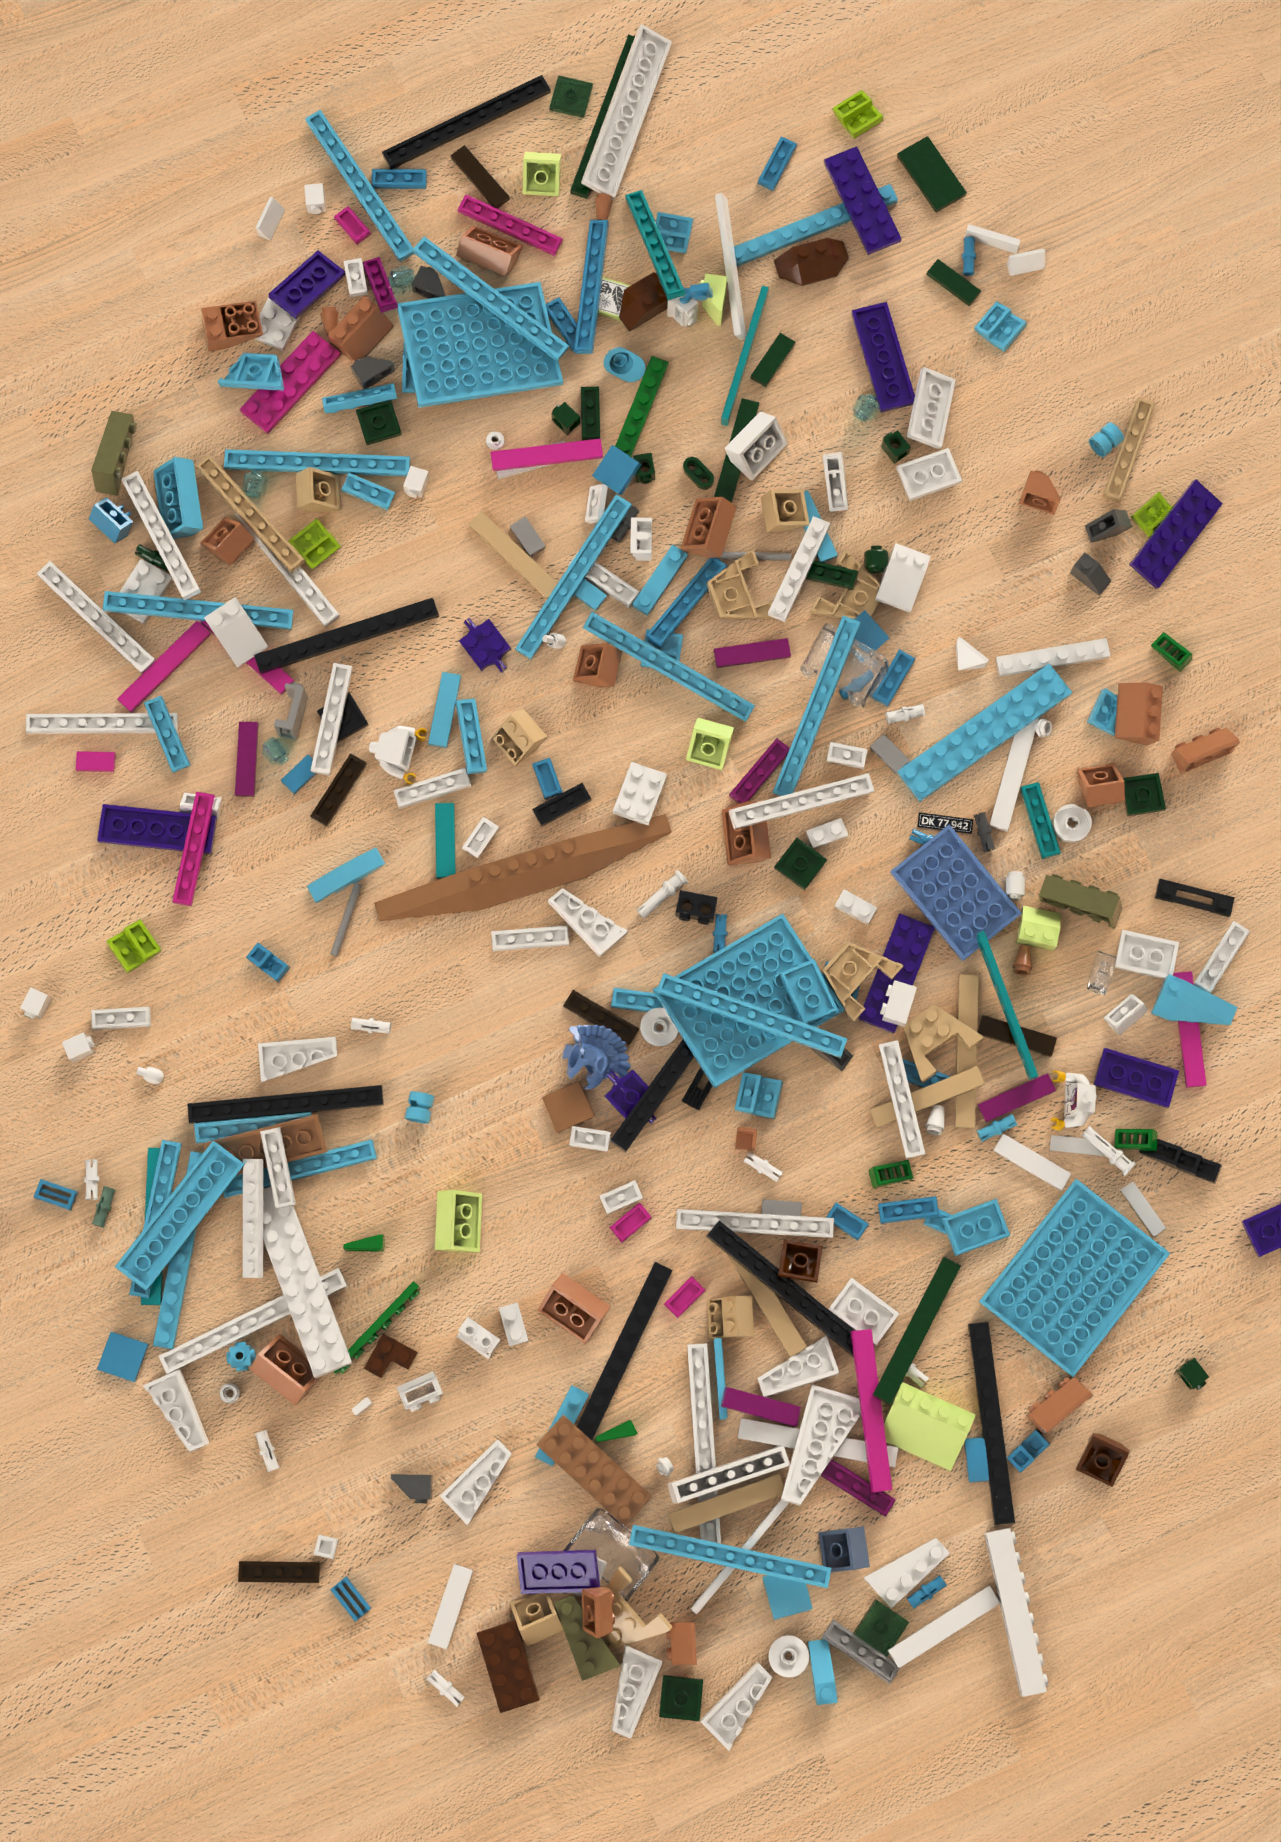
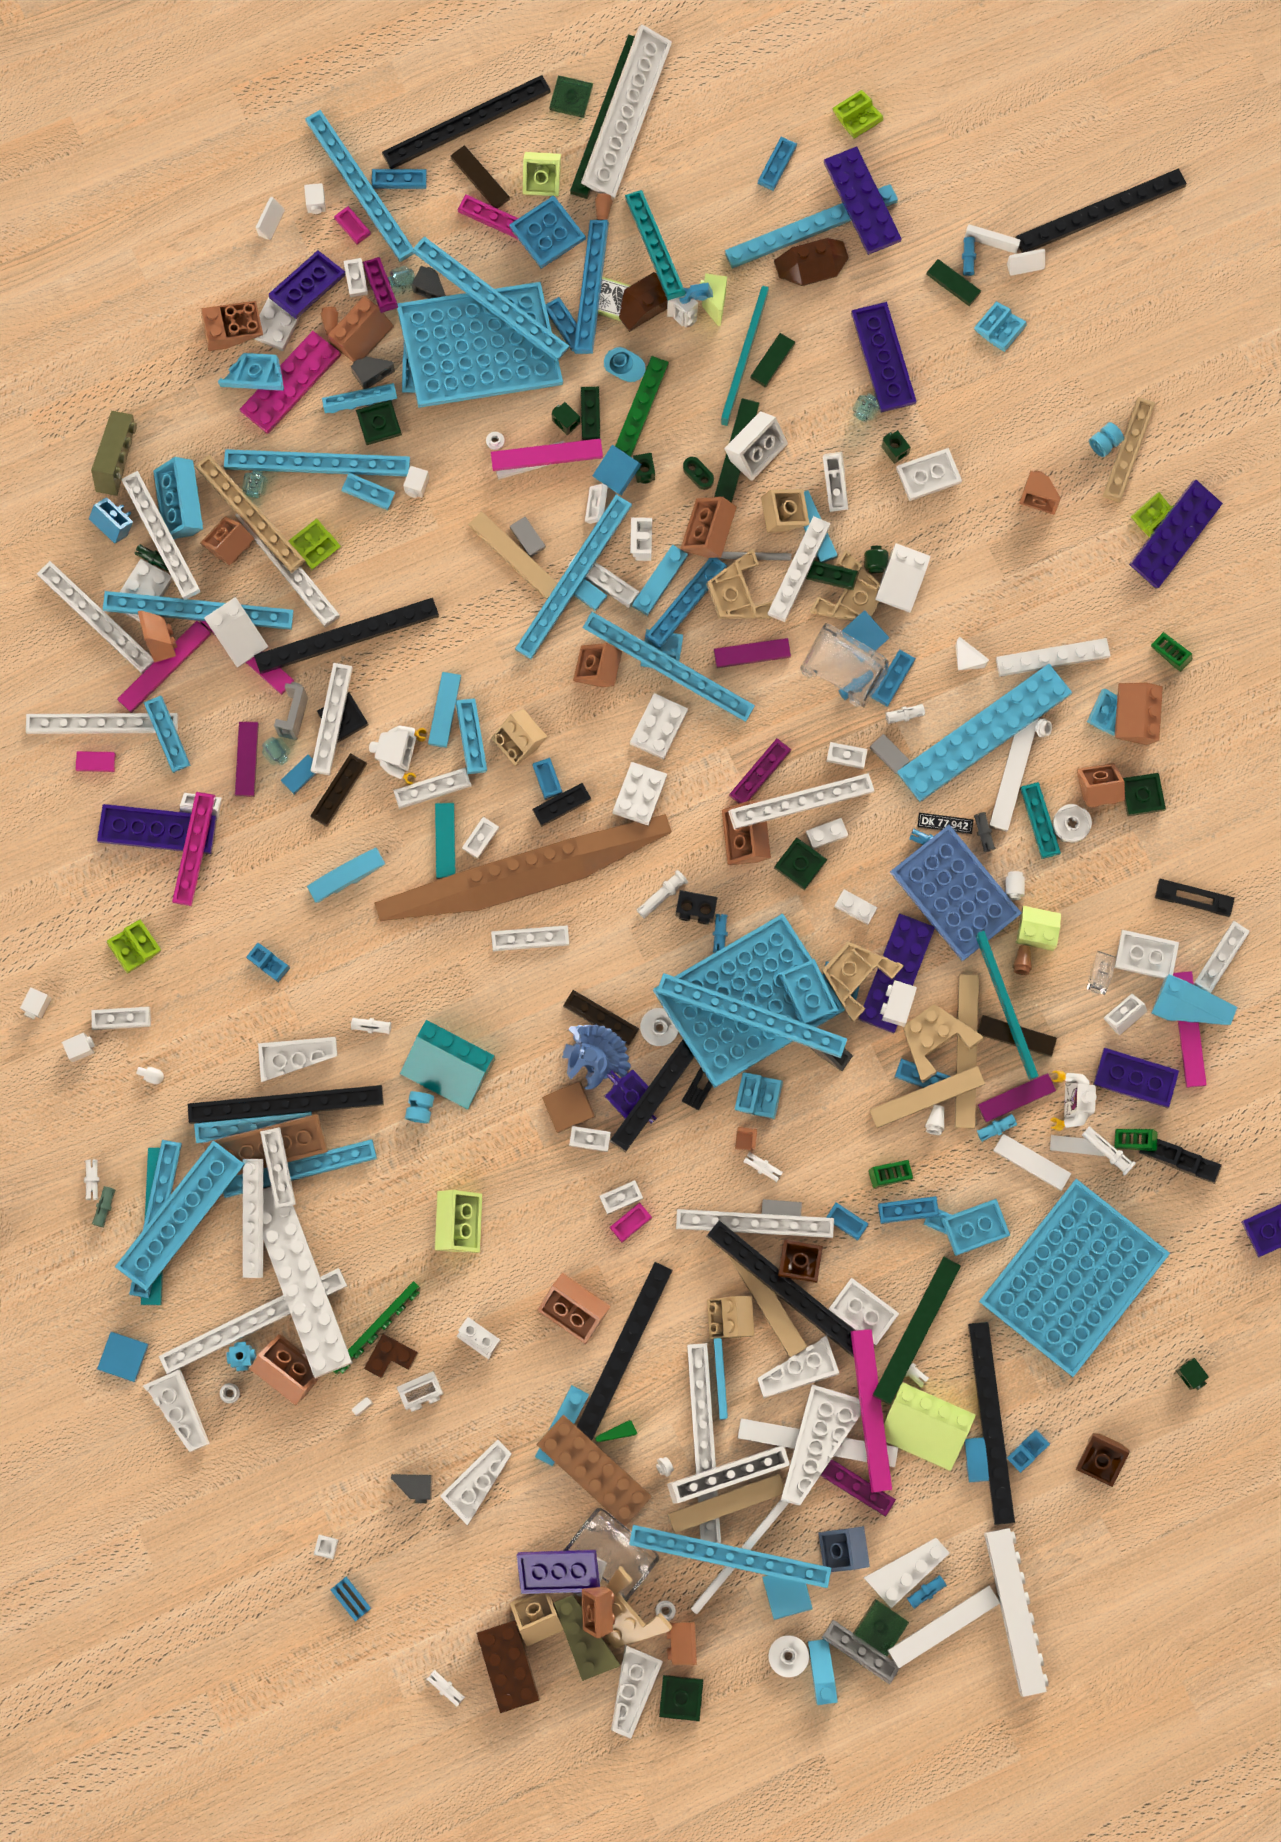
(71, 1199): dark azure tile -> none
(157, 636): none -> nougat slope
(175, 1286): medium azure plate -> none
(267, 1450): white pin -> none
(279, 1572): dark brown tile -> none
(317, 490): tan slope -> none
(346, 919): light grey bar -> none
(369, 1244): green slope -> none
(447, 1064): none -> teal slope
(450, 1606): white tile -> none
(485, 644): dark purple plate -> none
(488, 250): nougat slope -> none
(513, 1324): white plate -> none
(547, 232): none -> dark azure plate
(555, 640): white cylinder -> none
(592, 927): white wing -> none
(625, 524): dark grey pin -> none
(634, 1000): medium azure tile -> none
(658, 726): none -> white plate
(672, 1611): none -> white plate
(674, 231): medium azure slope -> none
(684, 1297): dark pink tile -> none
(709, 743): yellowish green slope -> none
(730, 266): white tile -> none
(733, 1709): white wing -> none
(760, 1406): magenta tile -> none
(817, 706): medium azure plate -> none
(902, 1099): white plate -> none
(931, 174): dark green tile -> none
(931, 408): white plate -> none
(1058, 1404): nougat slope -> none
(1081, 899): olive wedge -> none
(1090, 574): dark grey slope -> none
(1101, 211): none -> black plate
(1108, 525): dark grey slope -> none
(1143, 1209): white sticker -> none
(1204, 749): nougat slope -> none

